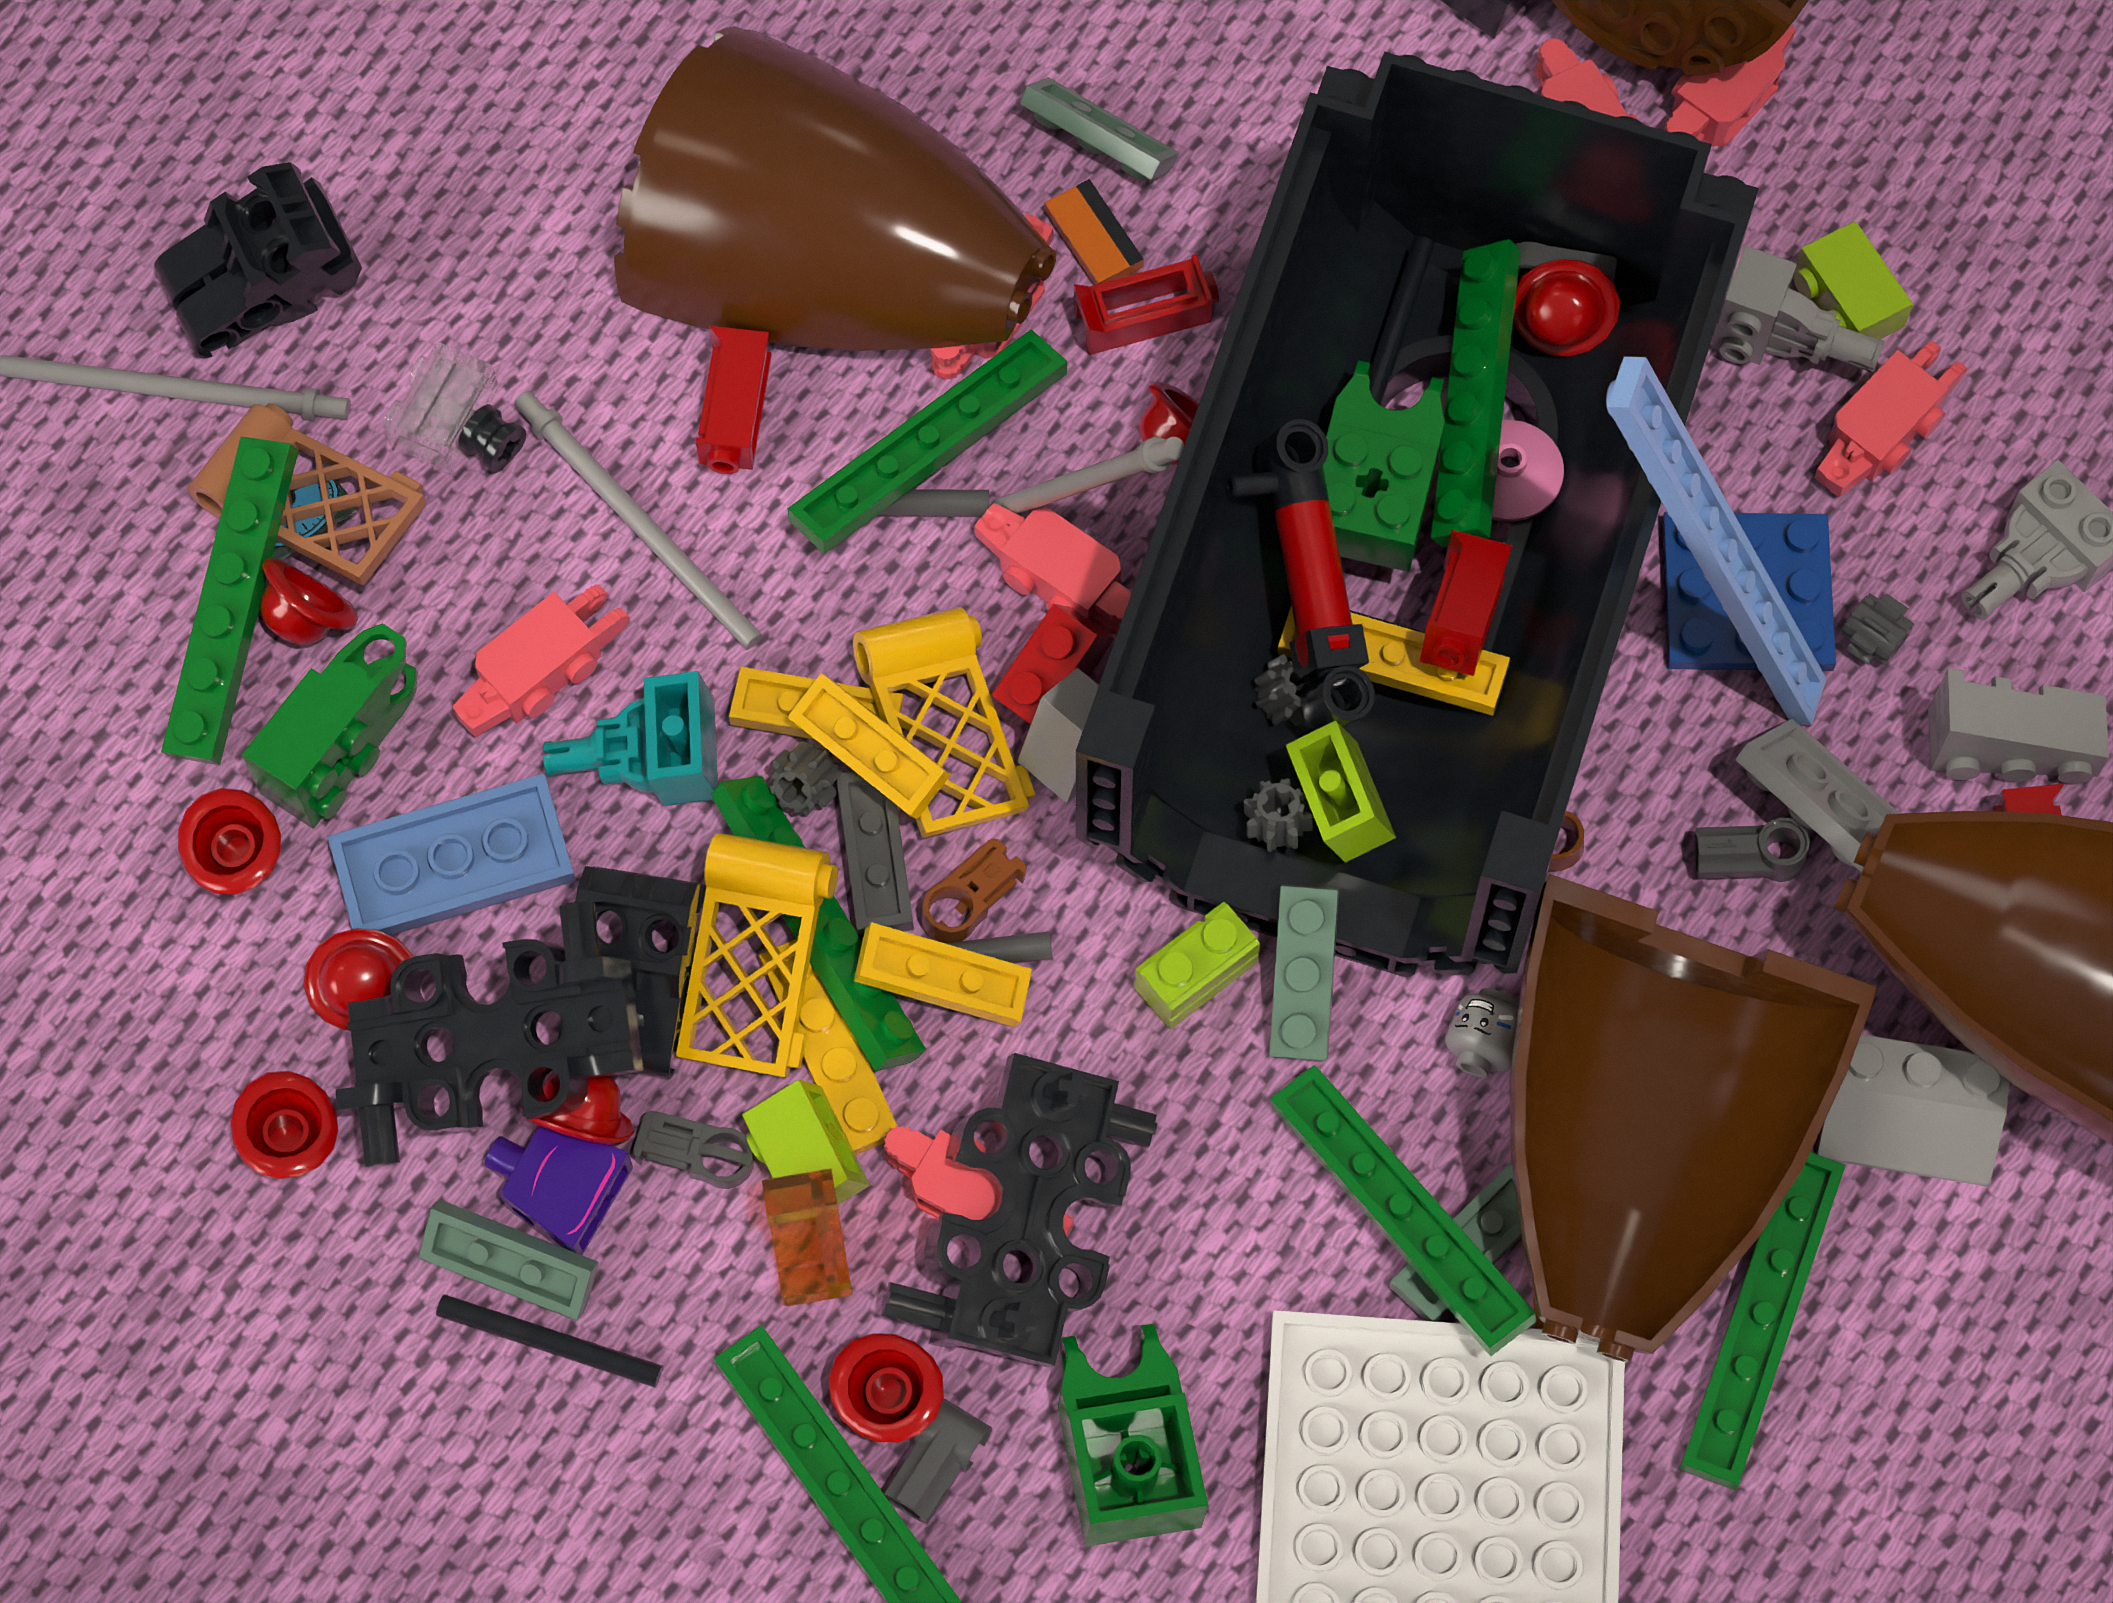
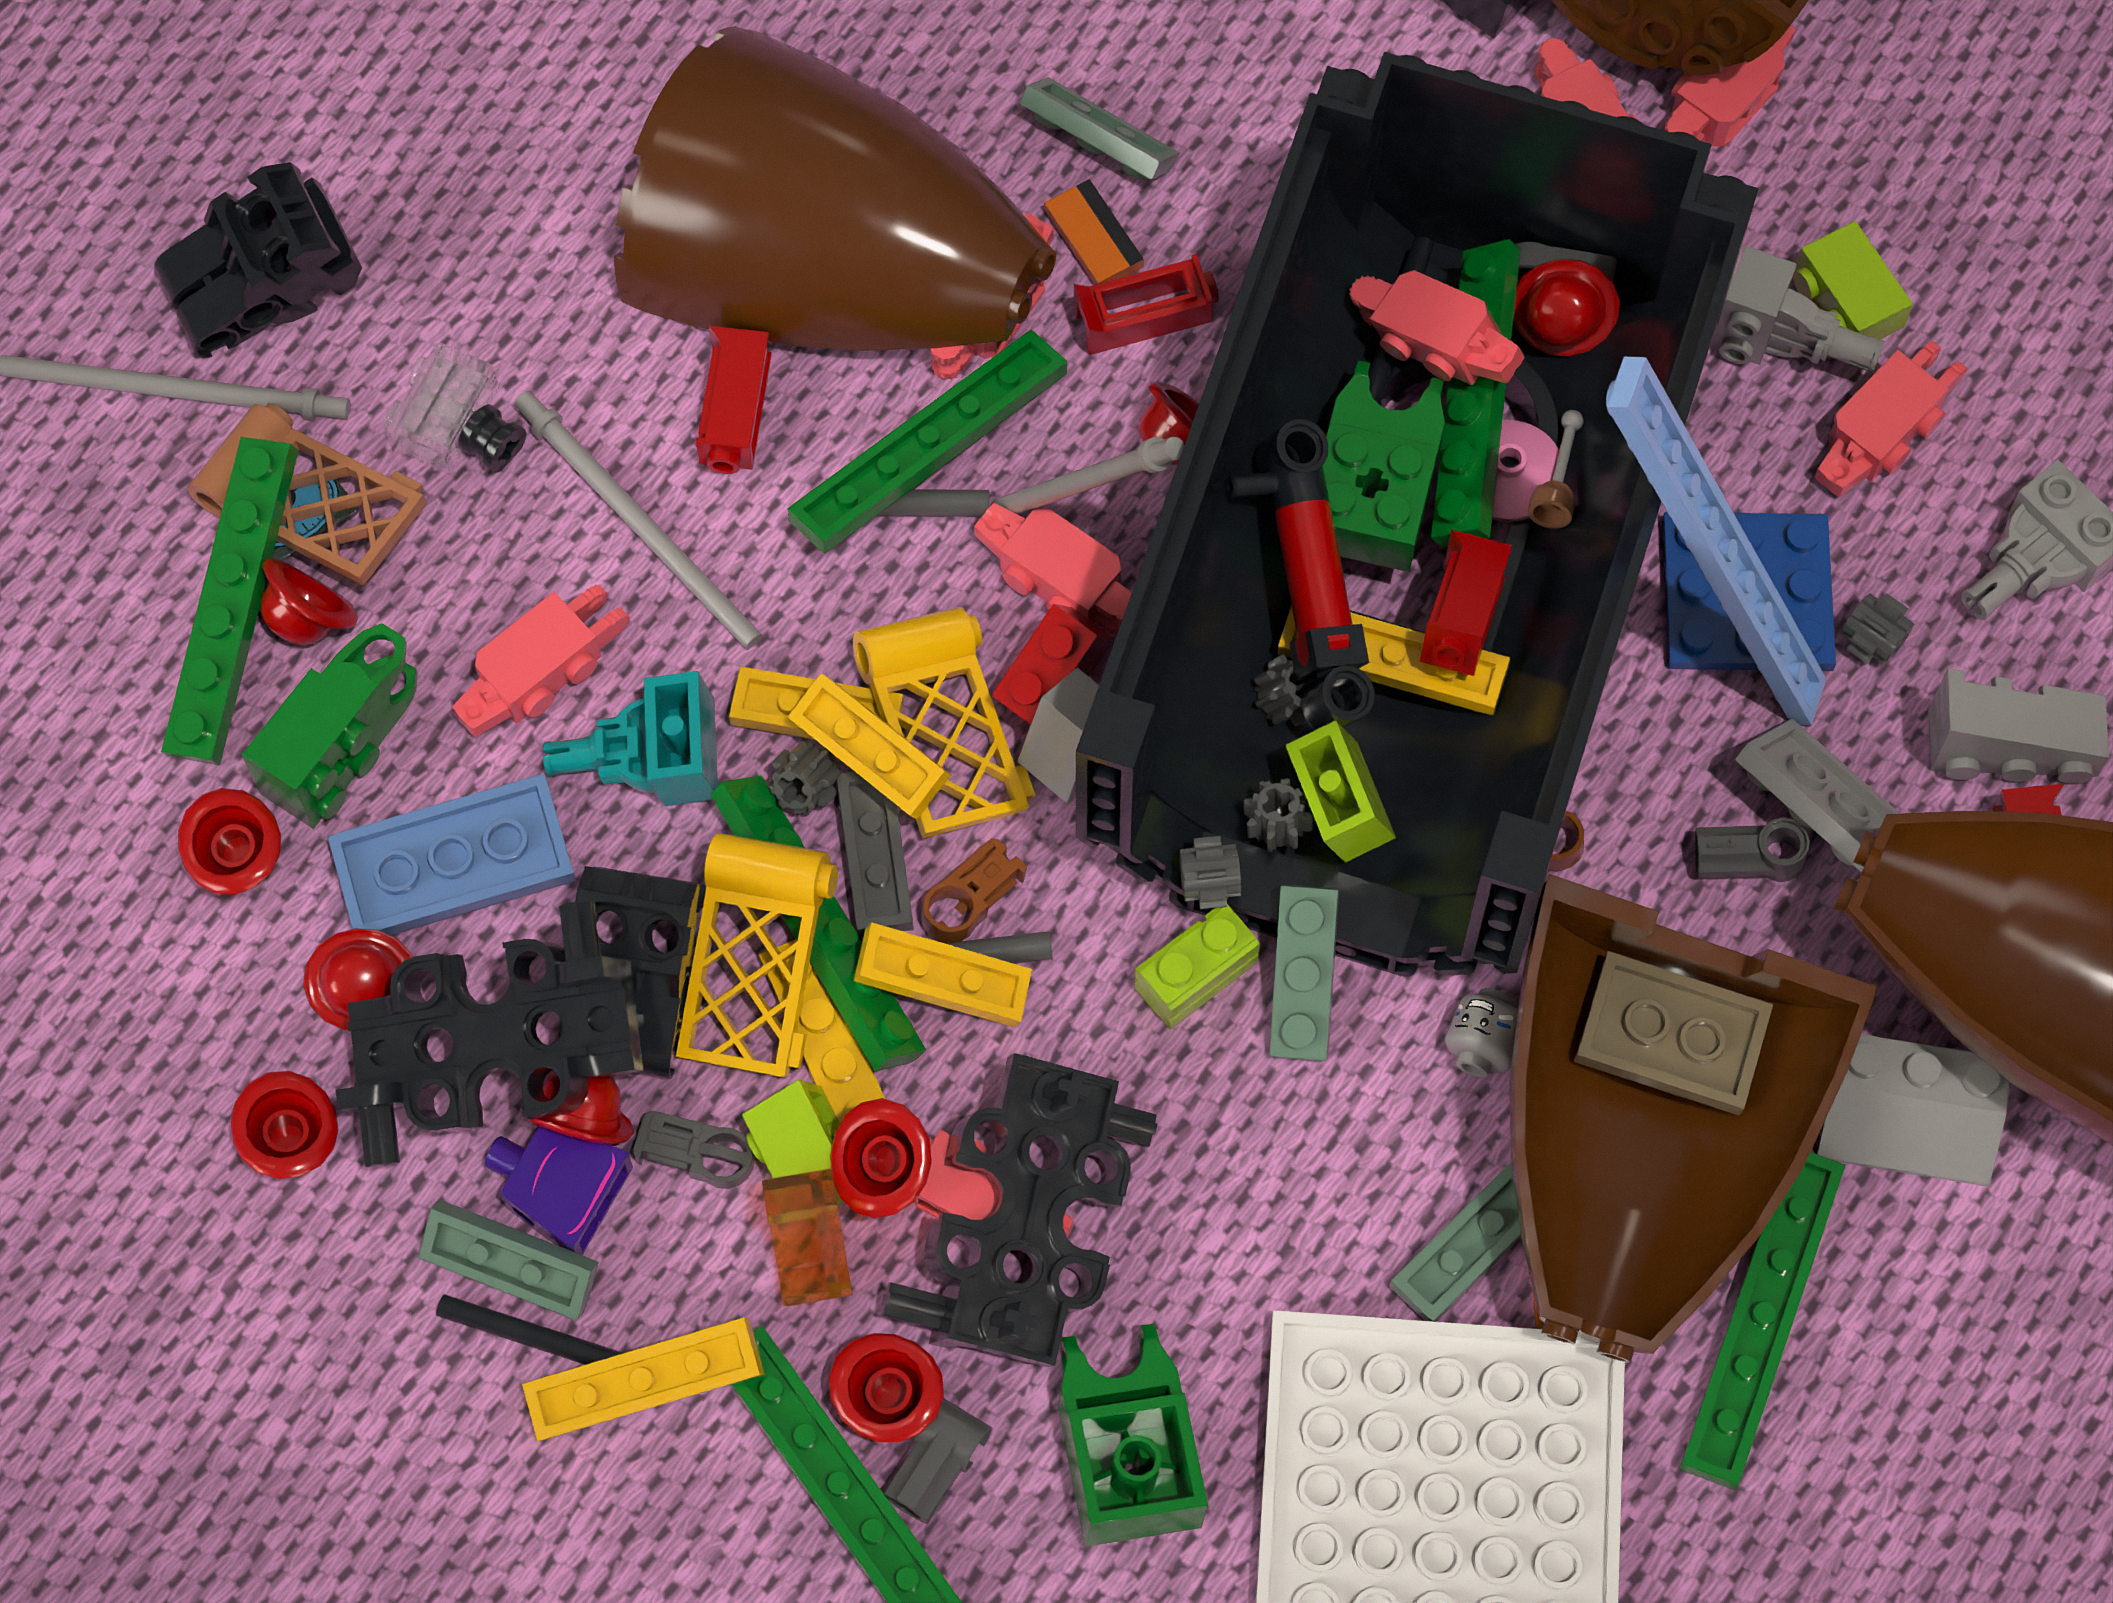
(643, 1379): none -> yellow plate
(880, 1158): none -> red hat
(1210, 872): none -> dark grey gear
(1403, 1210): green plate -> none
(1437, 327): none -> coral hinge
(1554, 501): none -> nougat hinge
(1673, 1033): none -> dark tan plate

